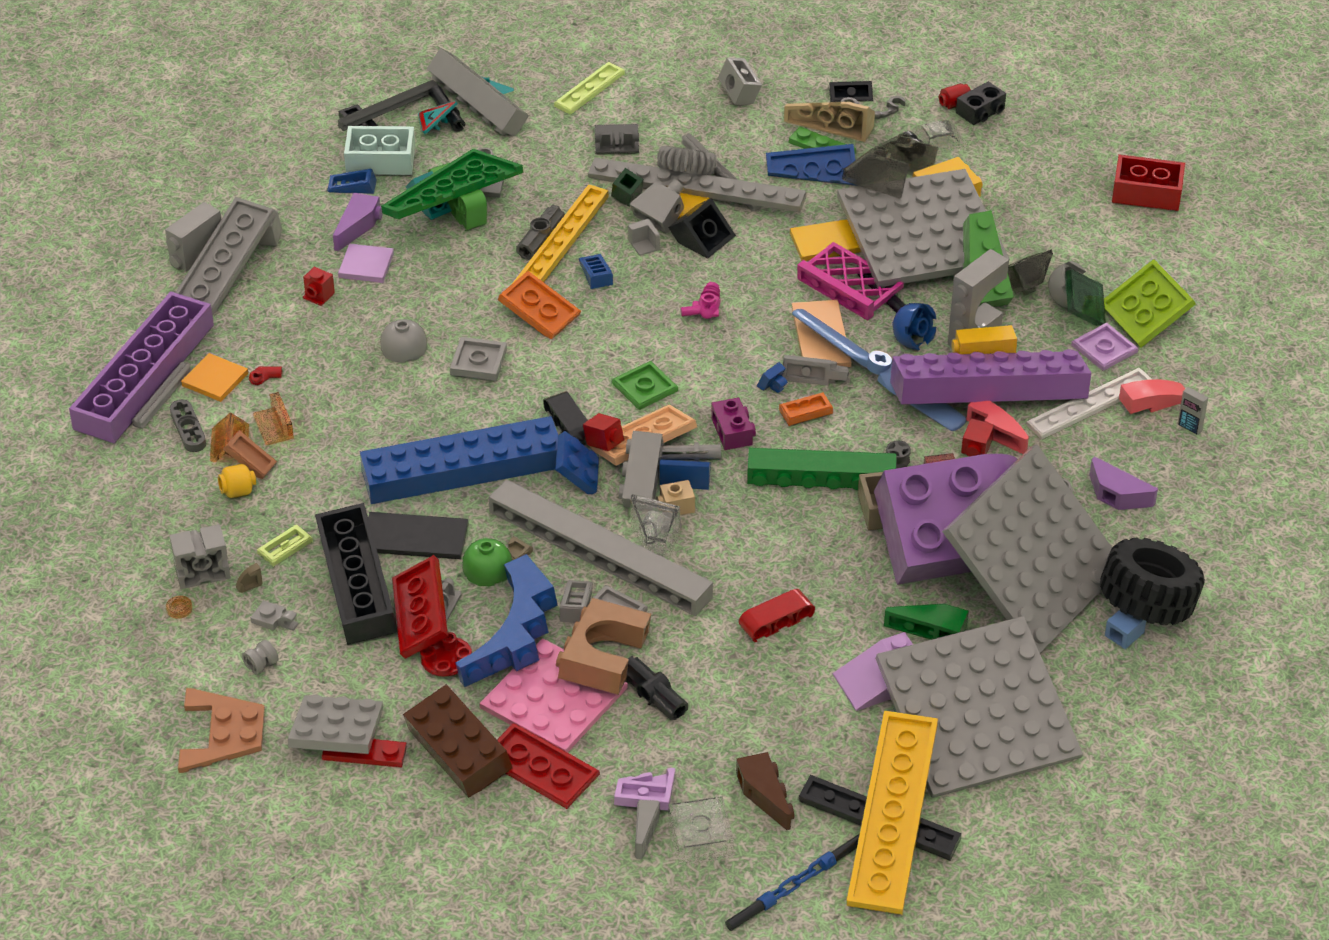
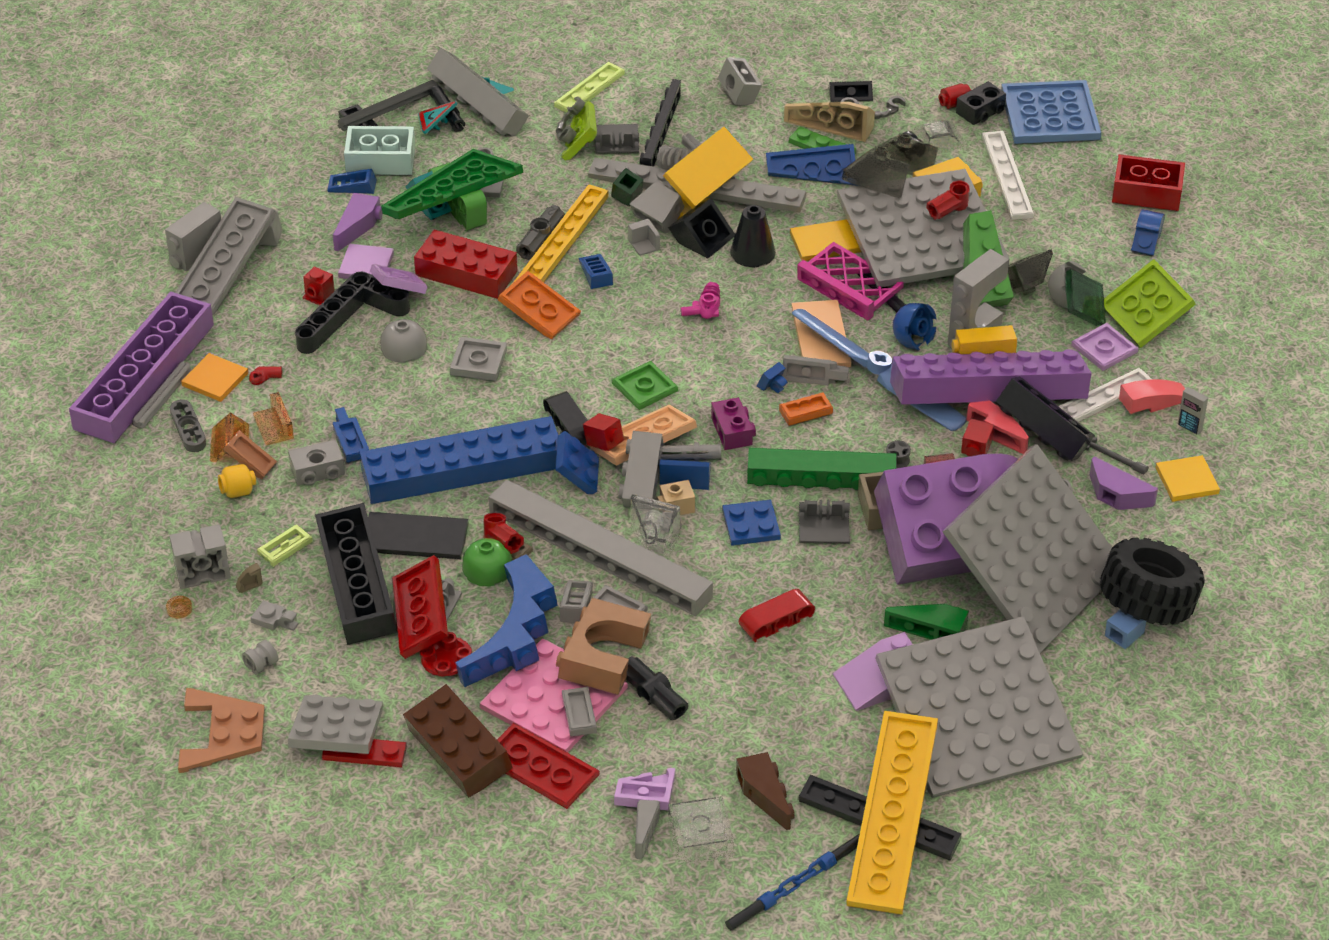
(316, 462): none -> light grey brick
(343, 303): none -> black beam
(349, 435): none -> blue hinge
(398, 278): none -> lavender tile
(465, 263): none -> red brick
(496, 528): none -> red piece
(566, 133): none -> flat silver piece
(579, 711): none -> light grey tile
(585, 125): none -> lime wing
(662, 123): none -> black plate
(708, 167): none -> yellow tile
(751, 522): none -> blue plate
(753, 239): none -> black cone
(824, 522): none -> dark grey hinge
(954, 199): none -> red piece
(1007, 175): none -> white tile
(1045, 419): none -> black brick
(1051, 112): none -> medium blue plate
(1137, 466): none -> dark grey piece
(1147, 232): none -> blue brick
(1187, 478): none -> yellow tile

